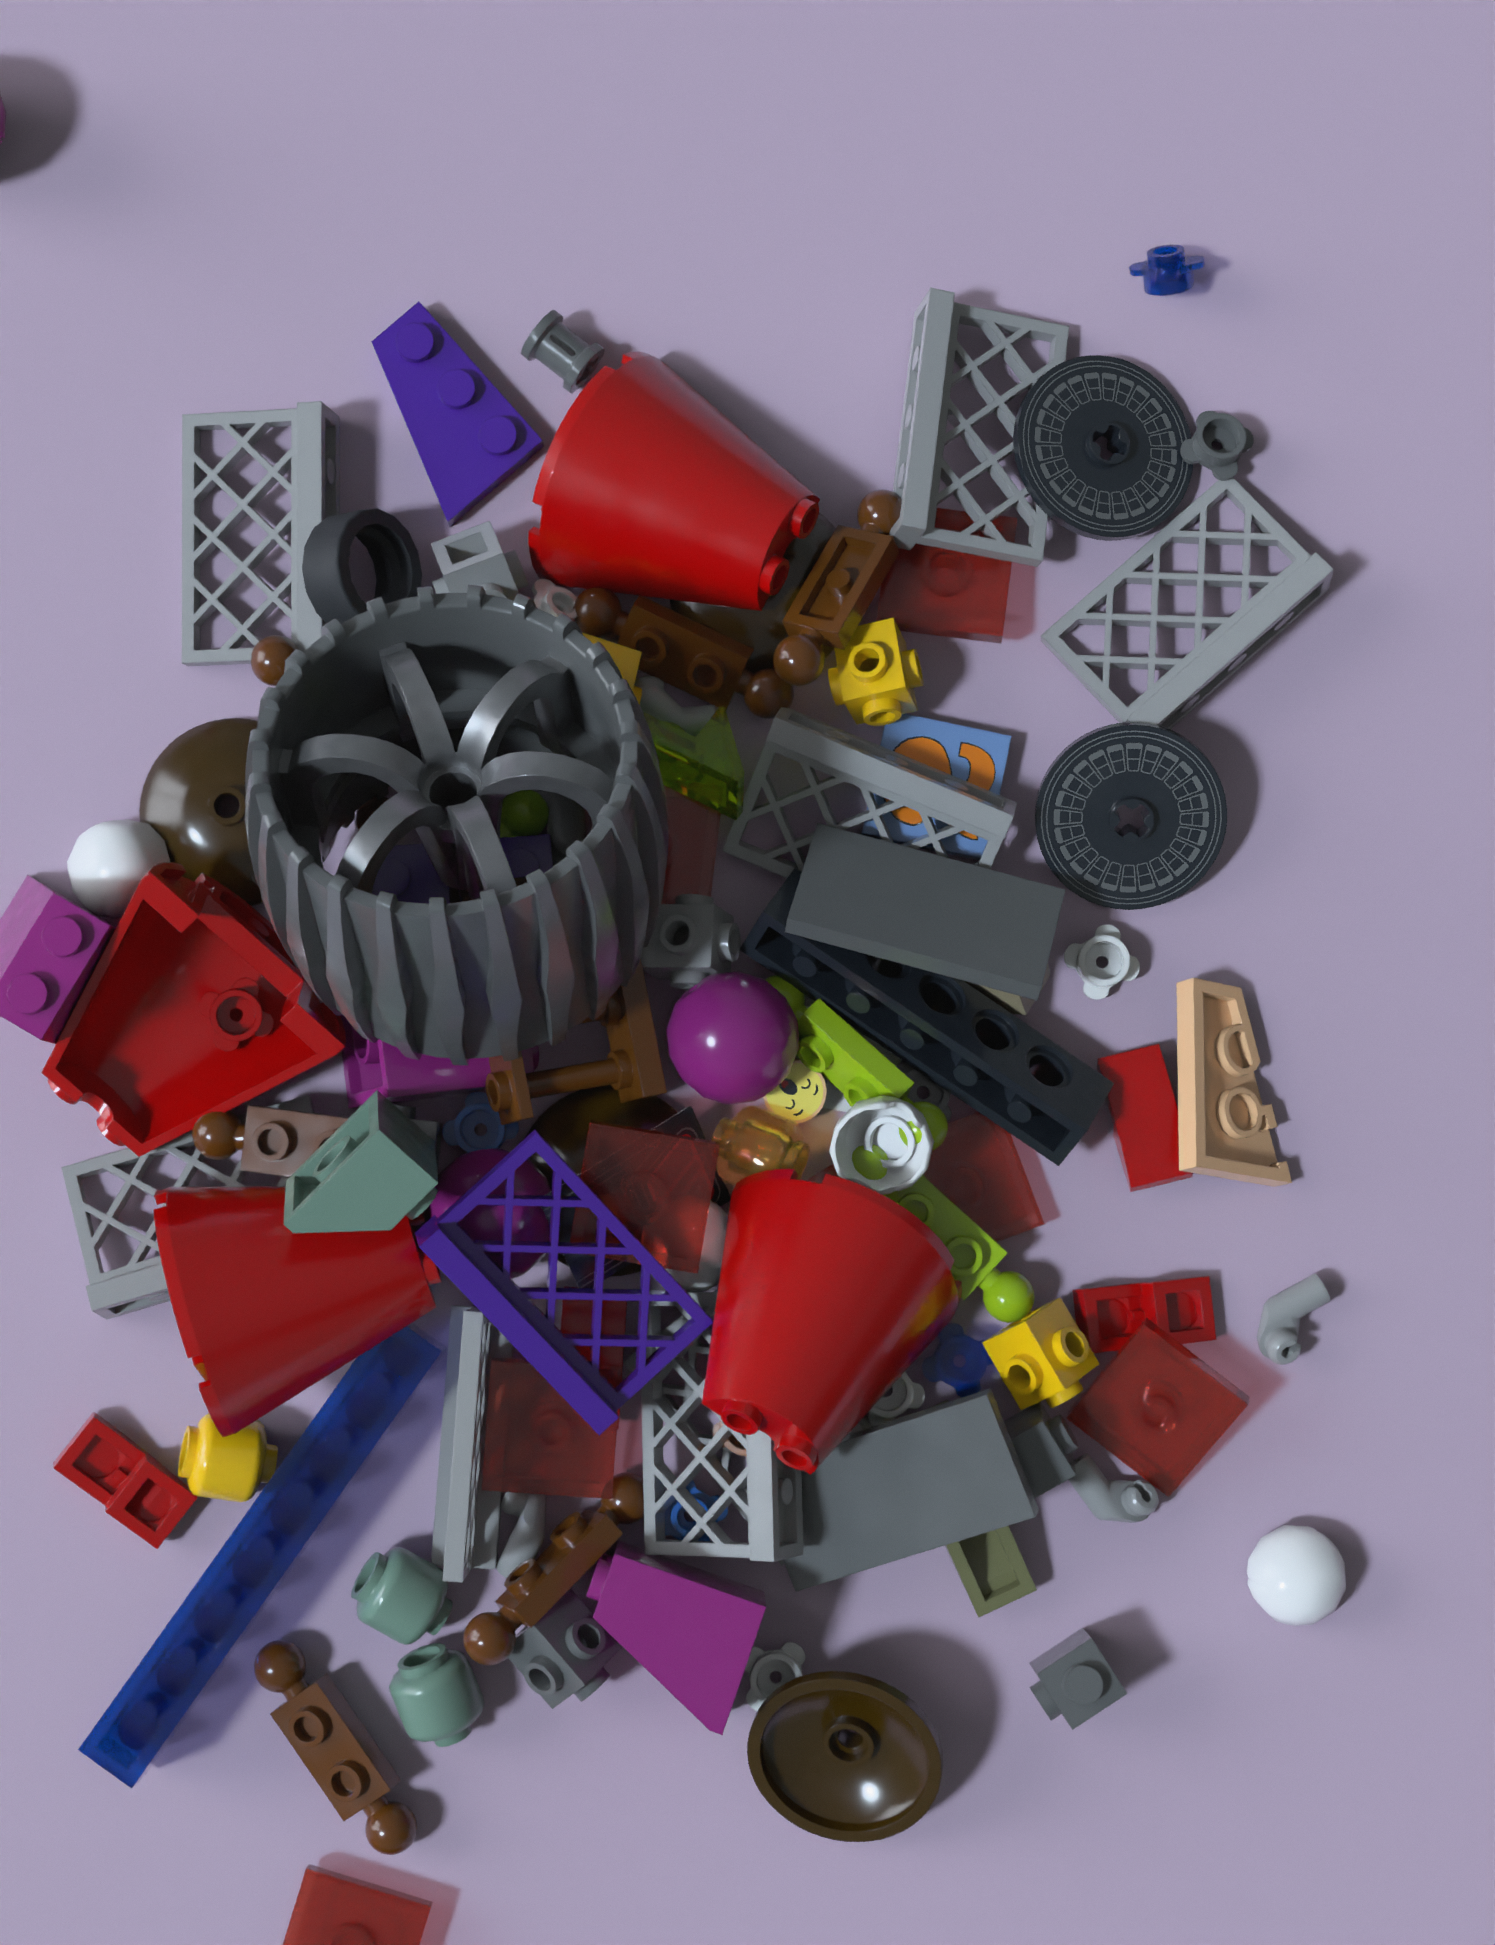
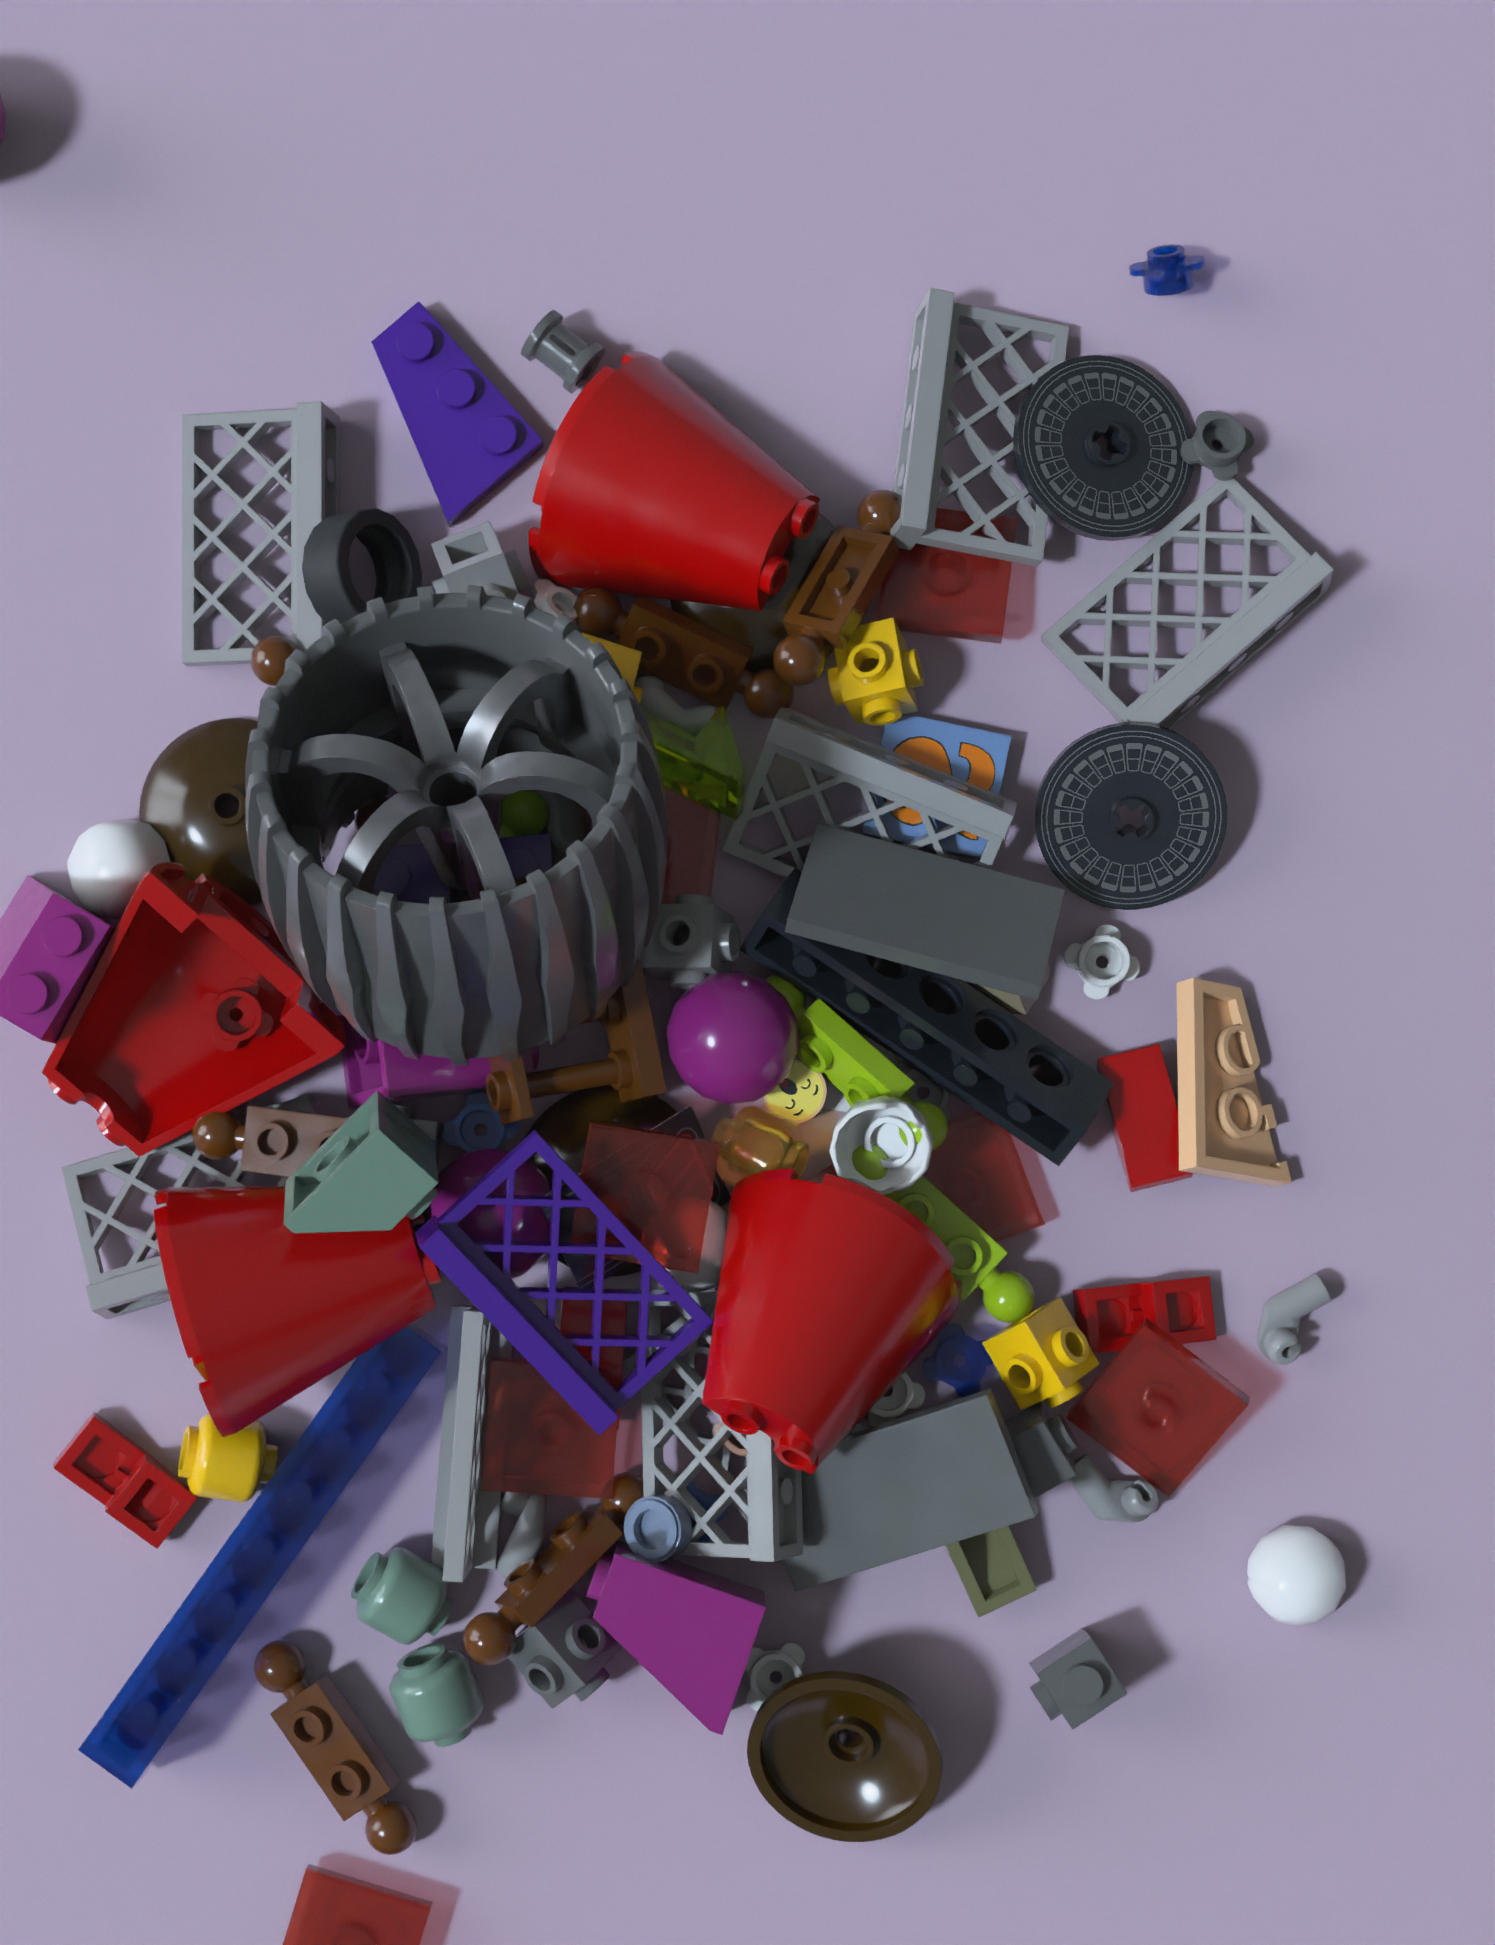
(658, 1527): none -> sand blue tile

